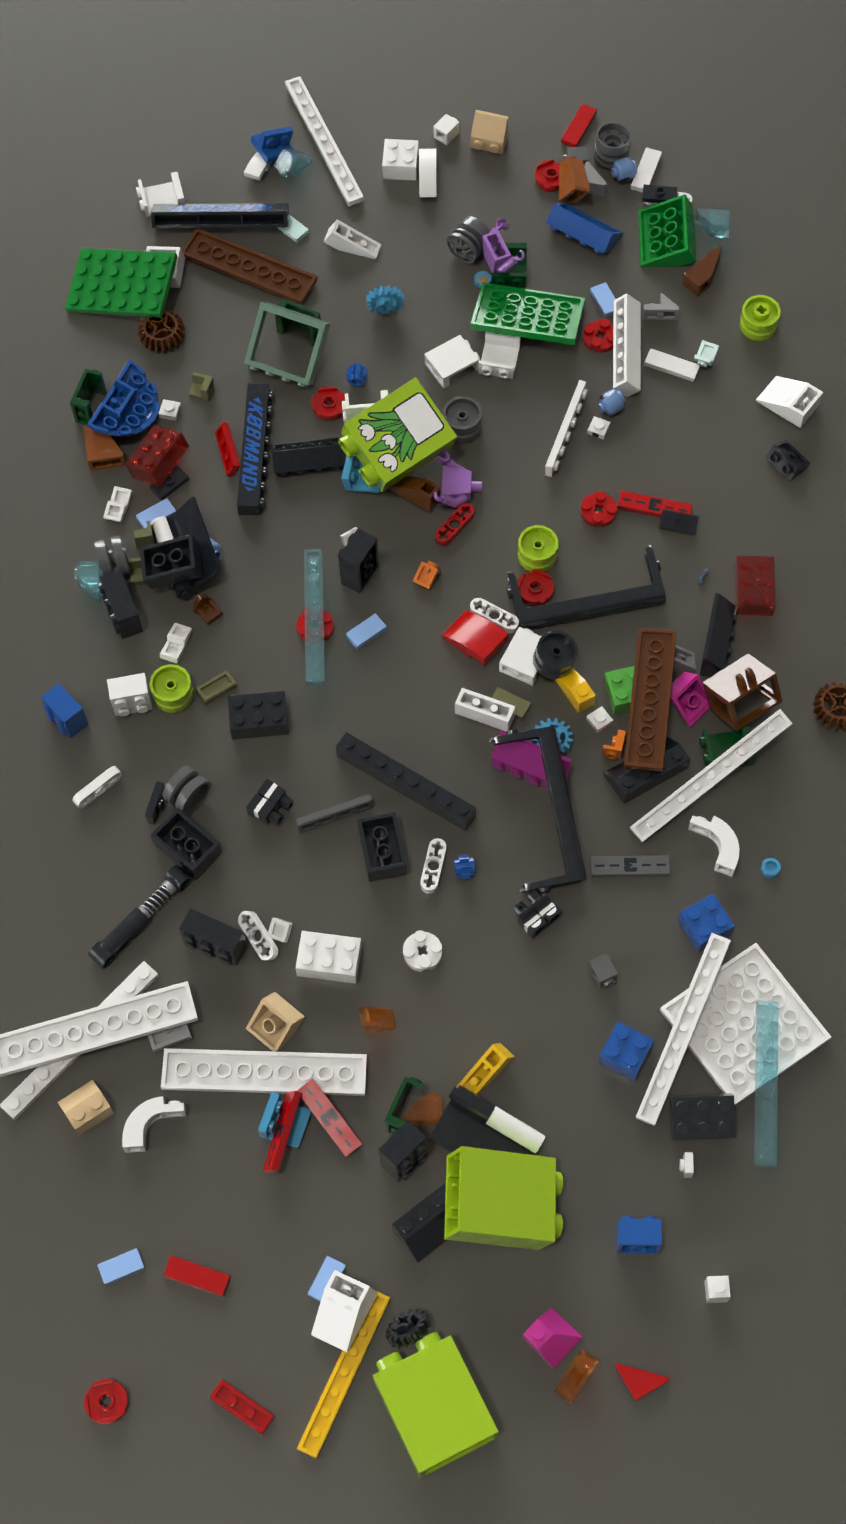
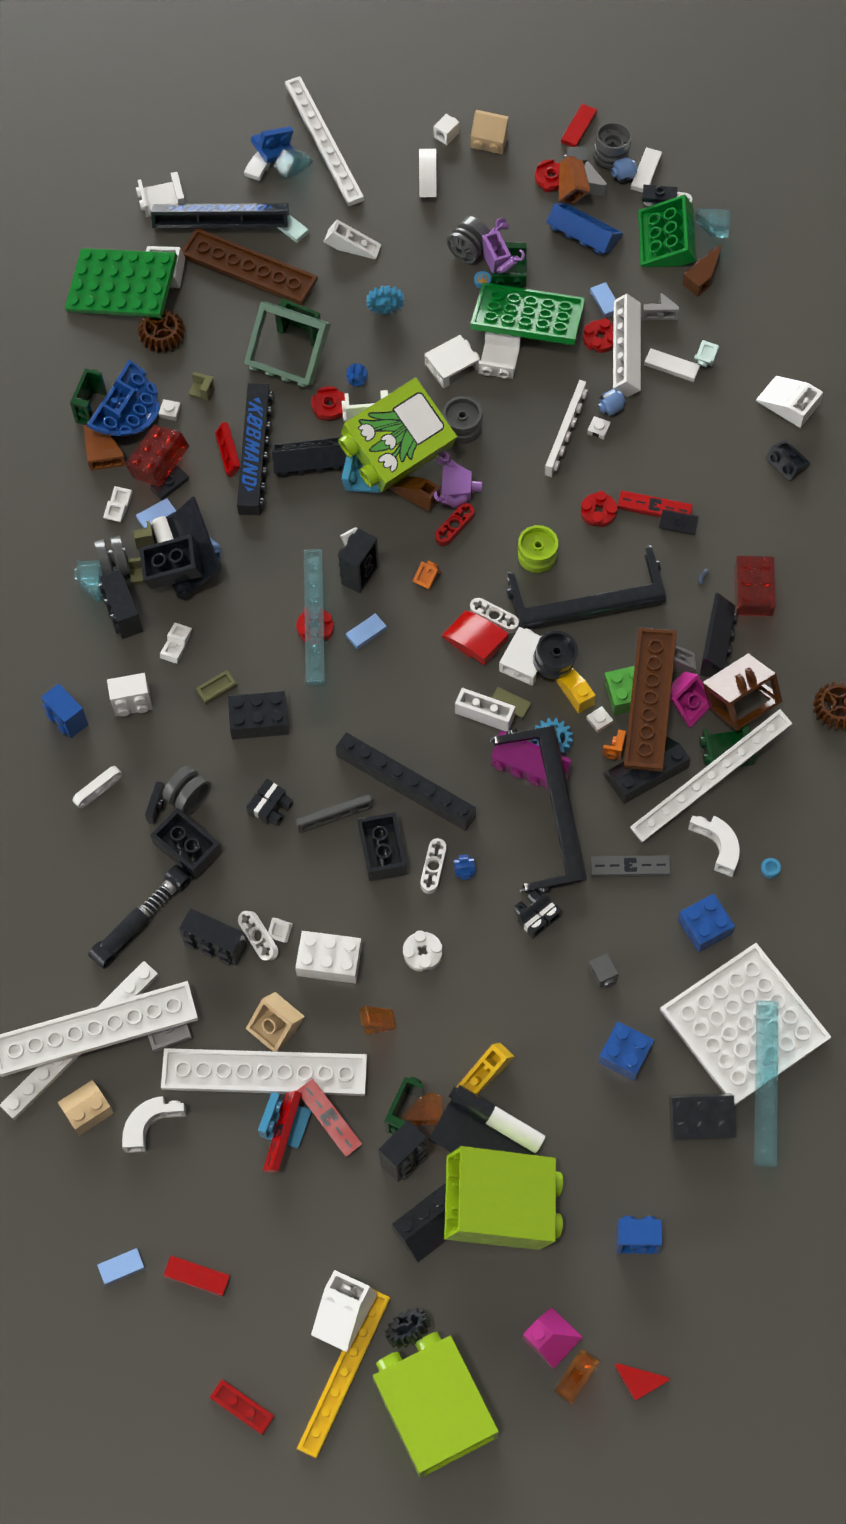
(113, 1391): red plate -> none
(171, 688): lime wheel -> none
(206, 609): reddish brown tile -> none
(323, 1276): light blue tile -> none
(400, 159): white brick -> none
(533, 578): red plate -> none
(683, 1029): white plate -> none
(686, 1165): white plate -> none
(717, 1289): white brick -> none
(759, 317): lime wheel -> none

